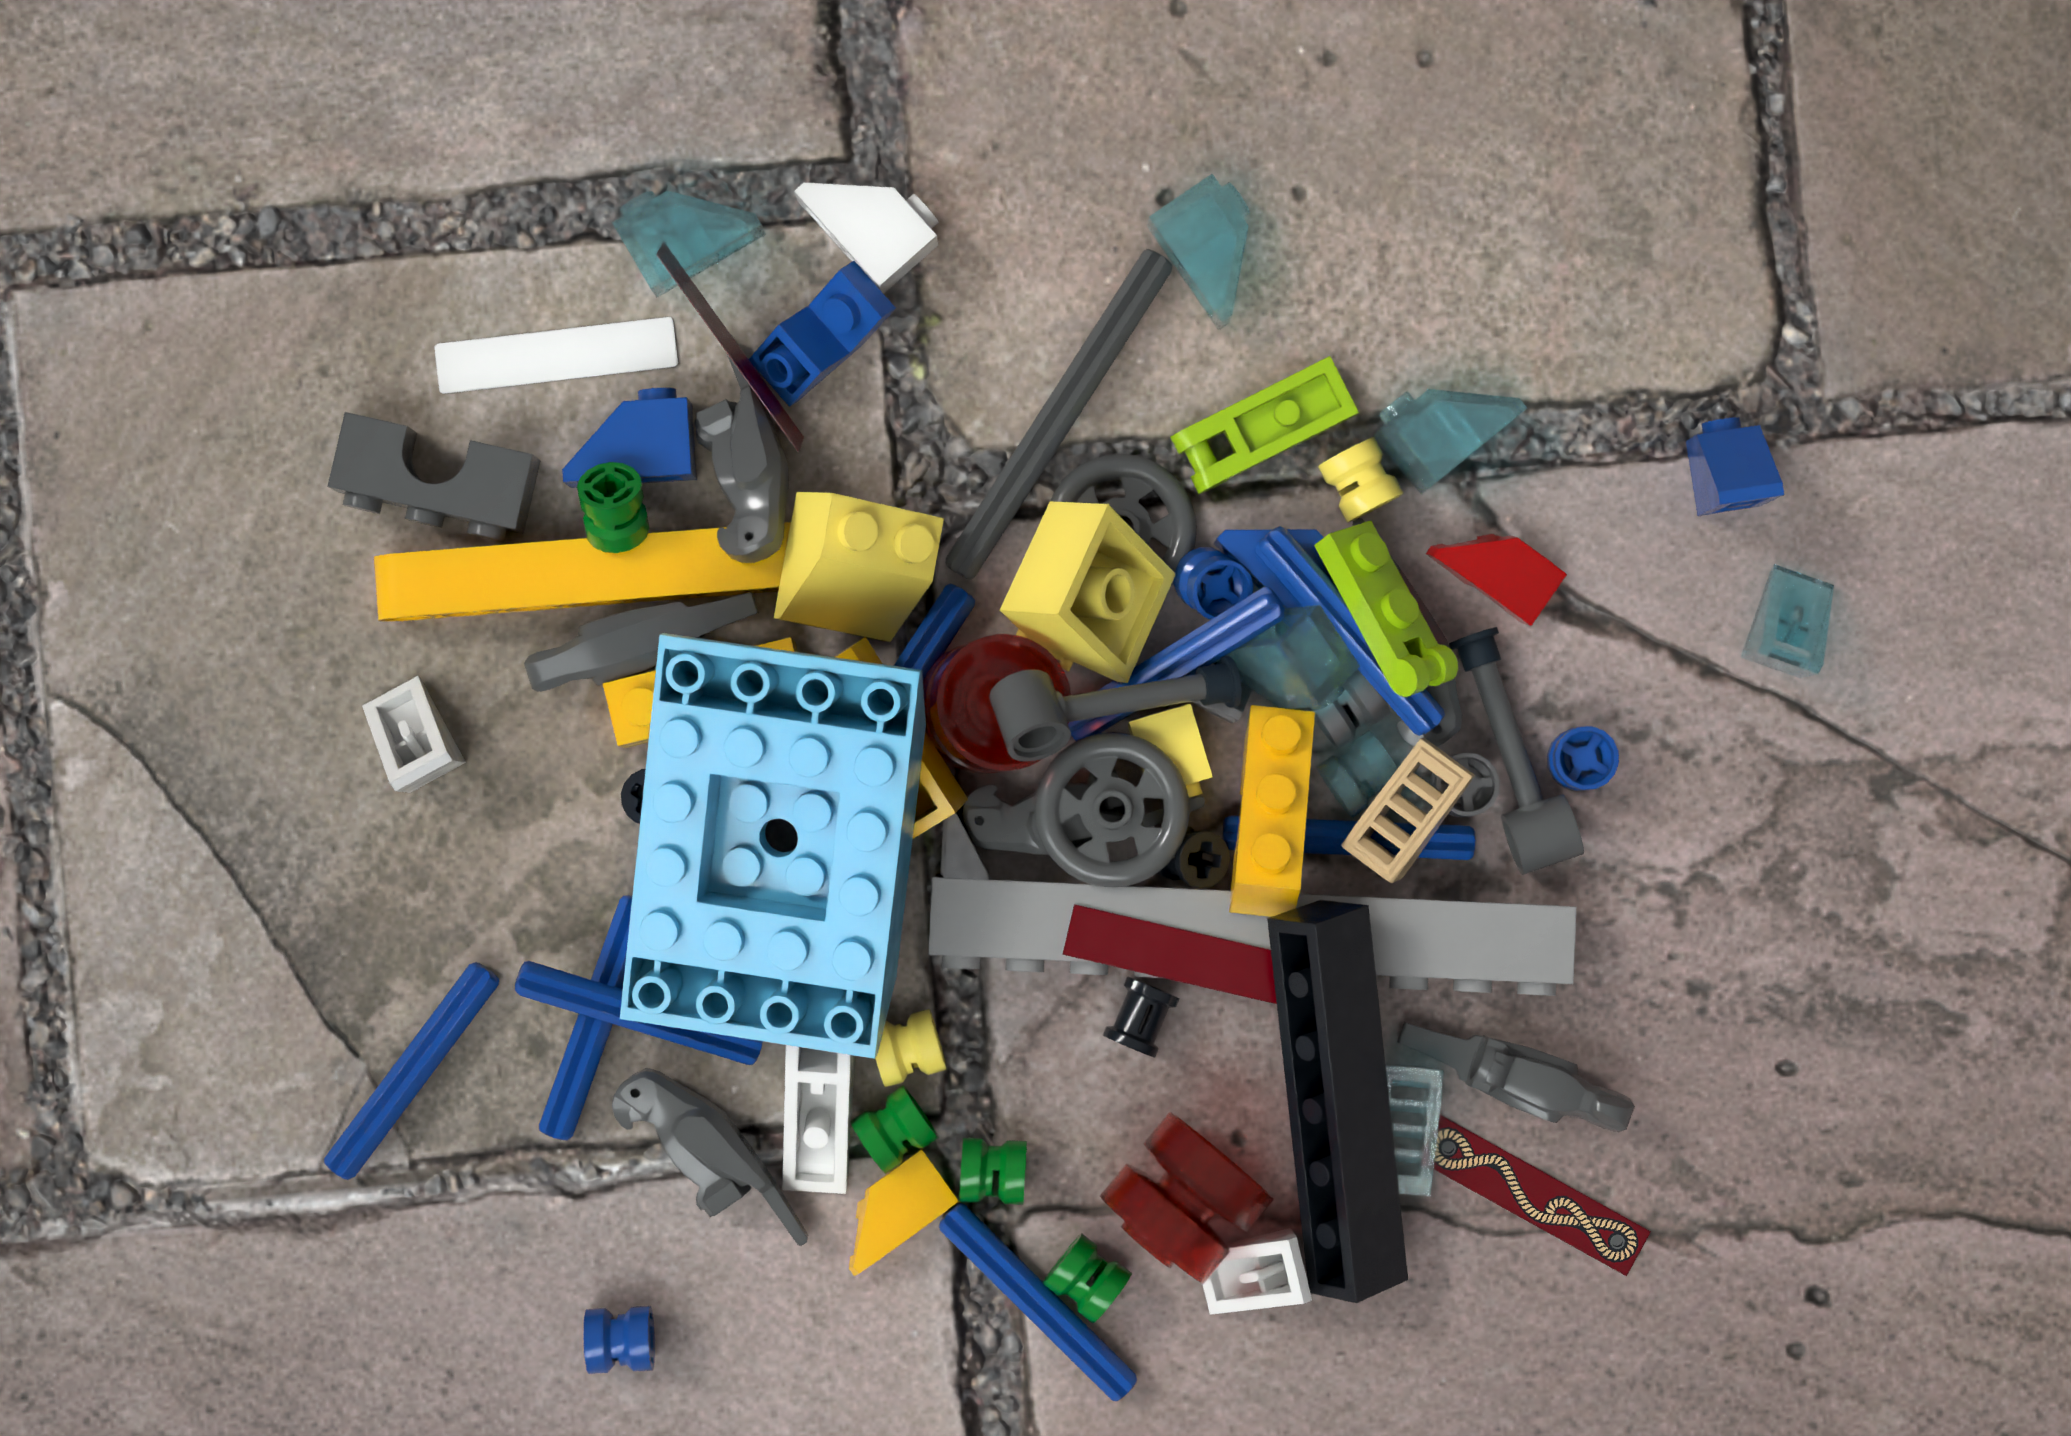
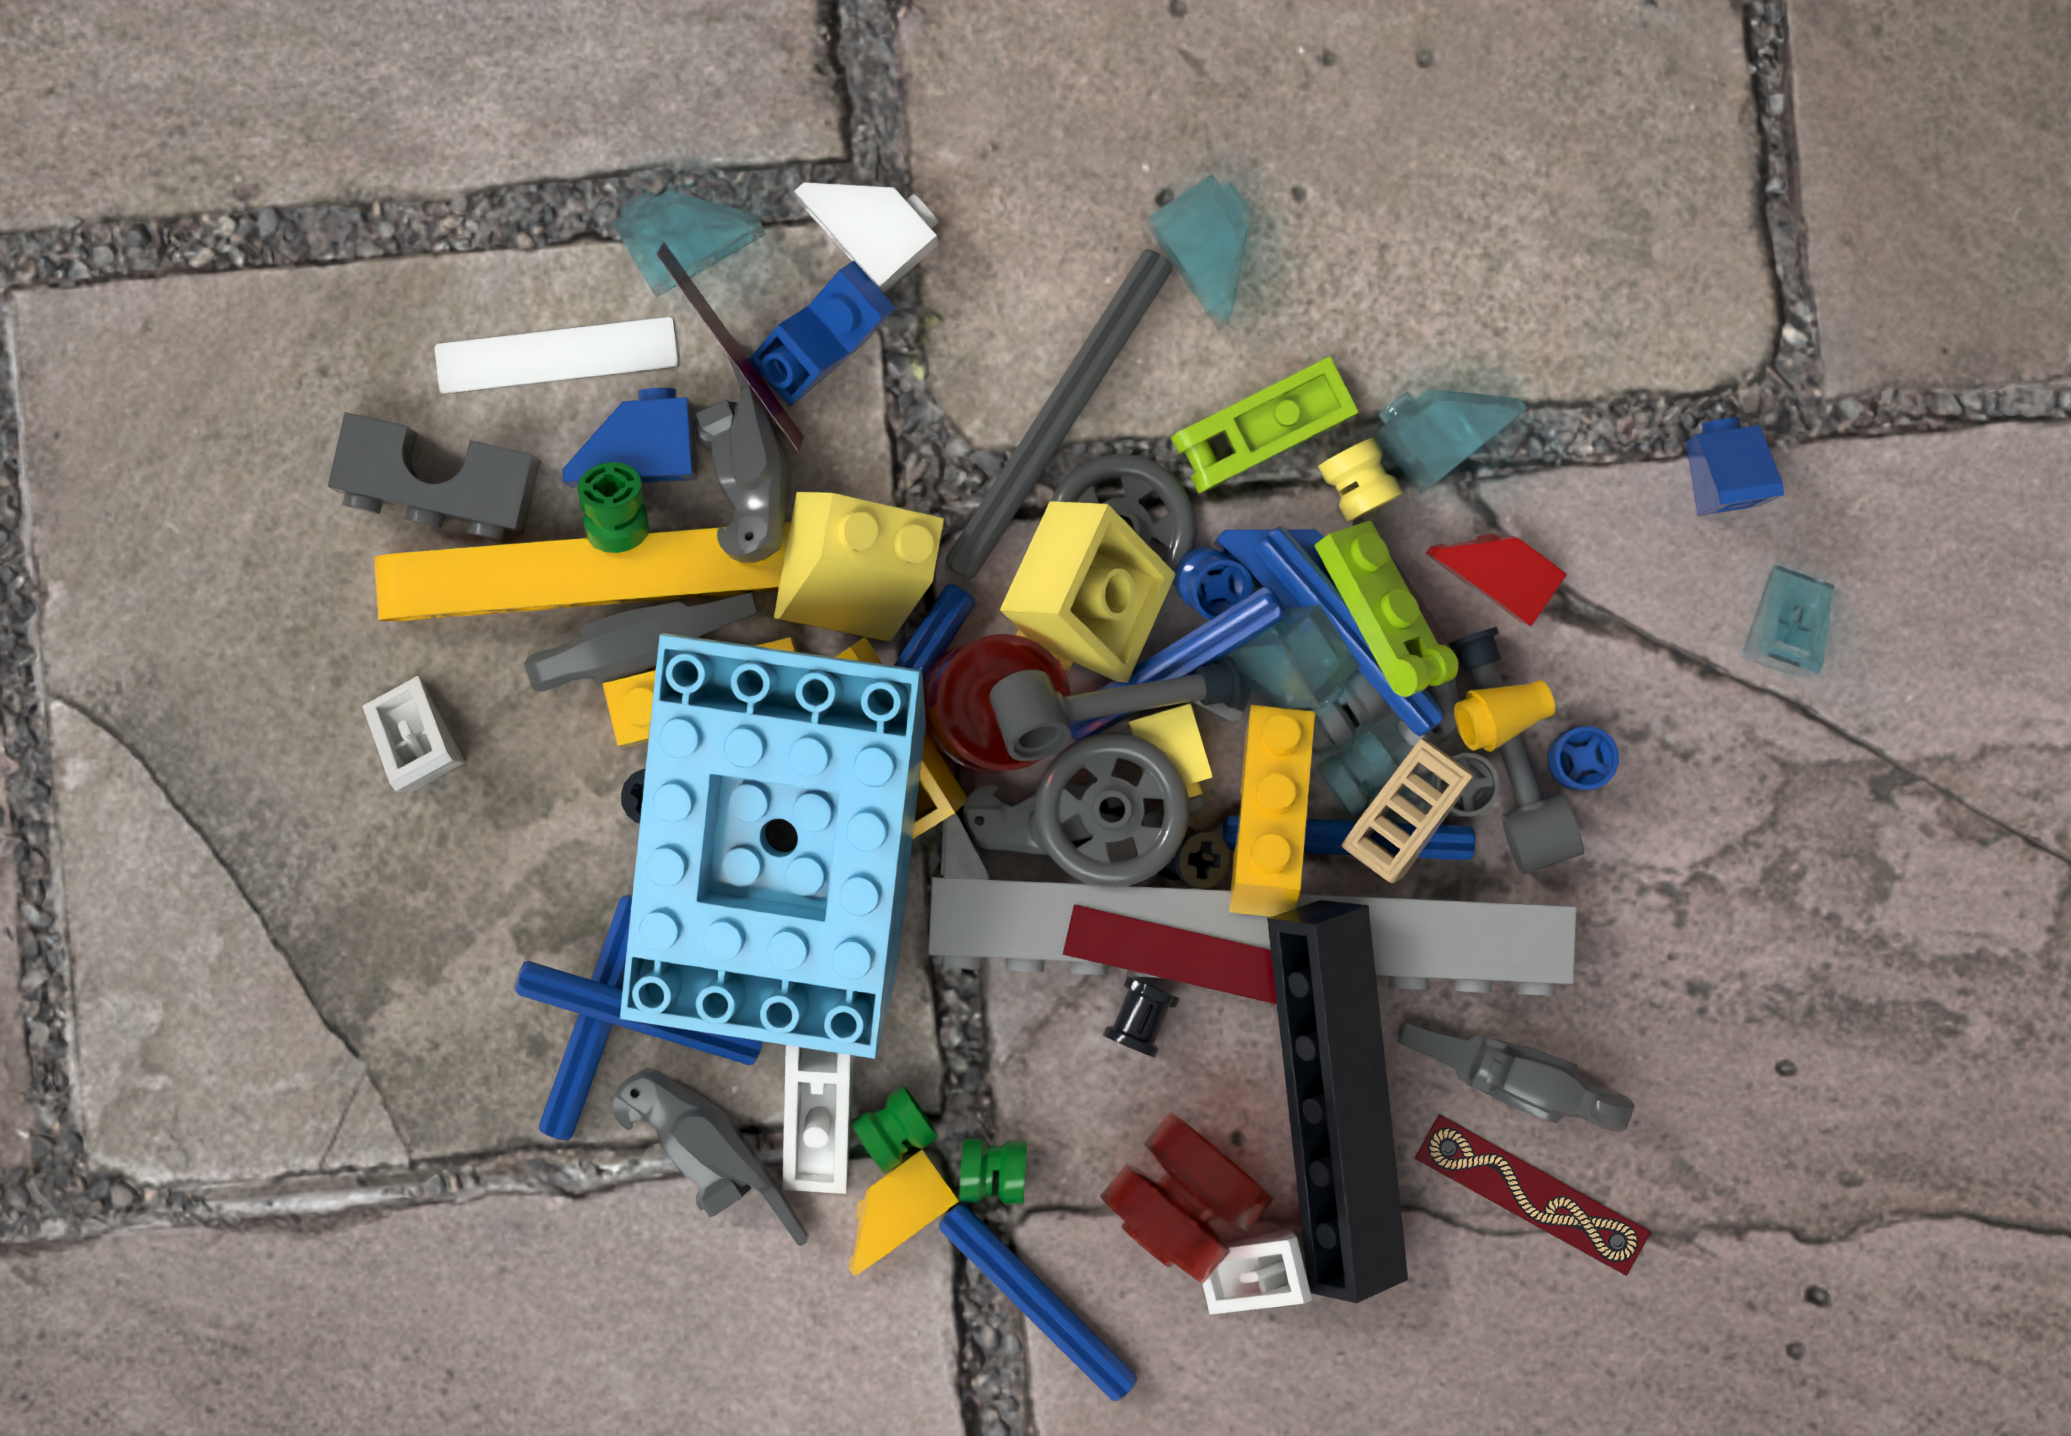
(411, 1071): blue axle -> none
(623, 1339): blue wheel -> none
(910, 1048): light yellow wheel -> none
(1075, 1269): green wheel -> none
(1432, 1080): clear light blue slope -> none
(1500, 713): none -> yellow cone

